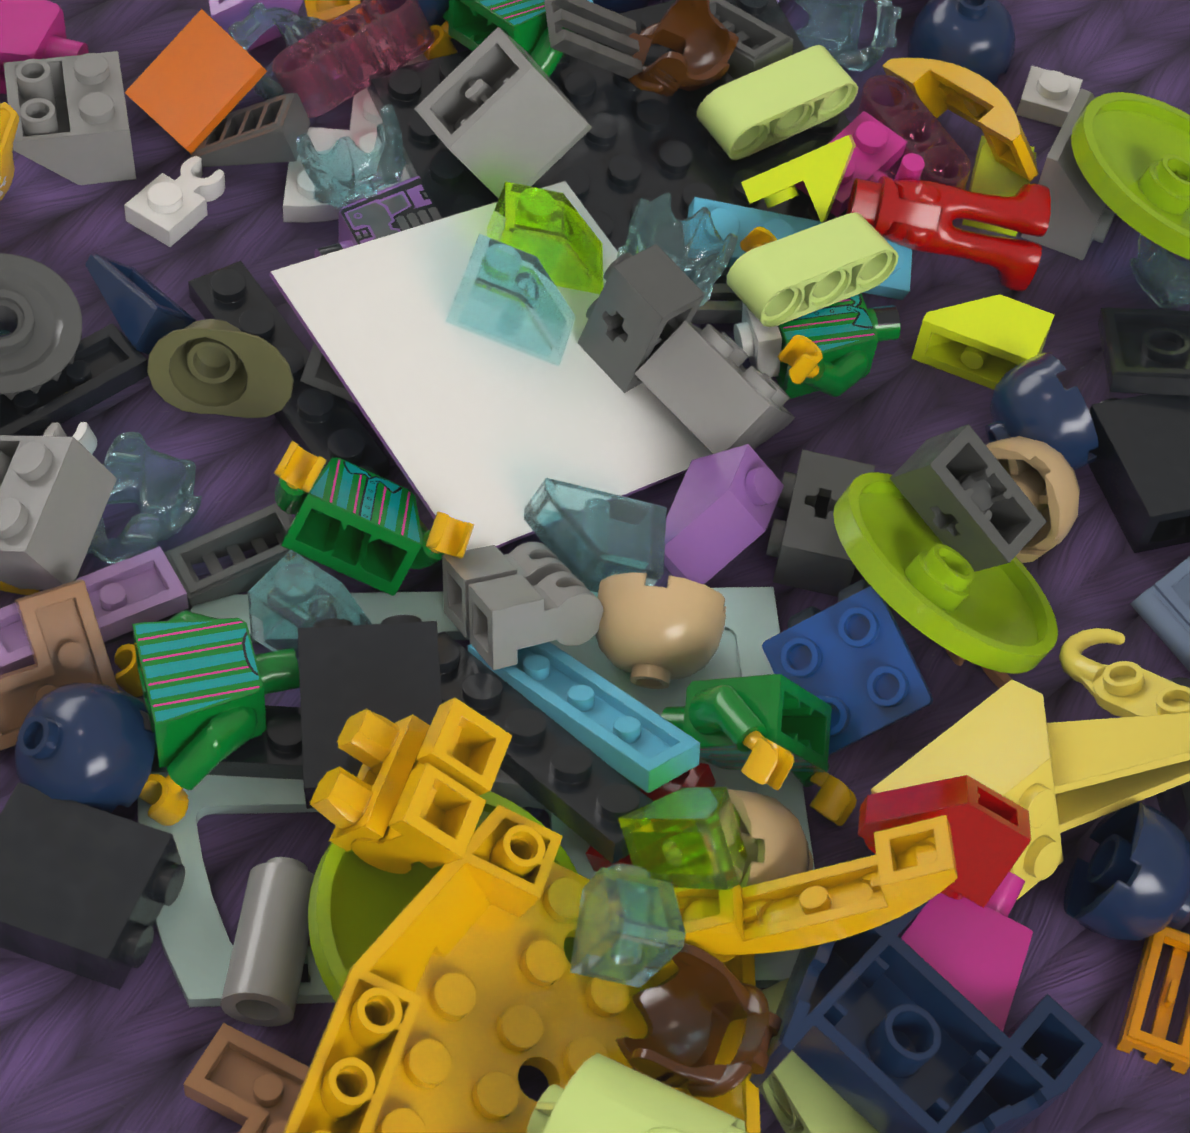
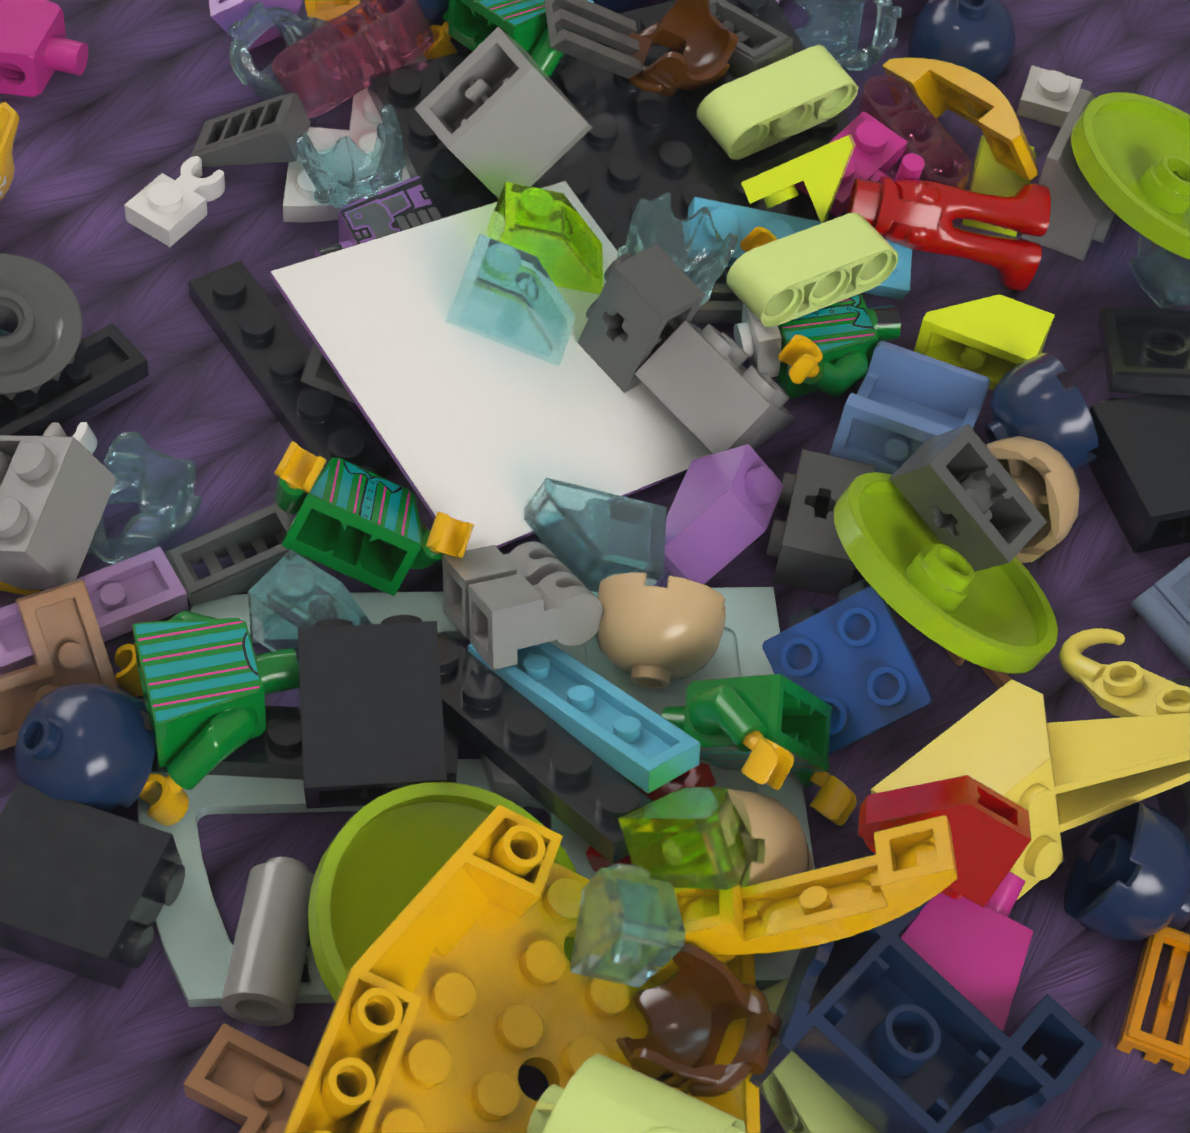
(72, 116): light grey slope -> none
(136, 303): dark blue slope -> none
(196, 81): orange slope -> none
(220, 371): olive piece -> none
(415, 786): yellow hips -> none
(903, 405): none -> medium blue panel

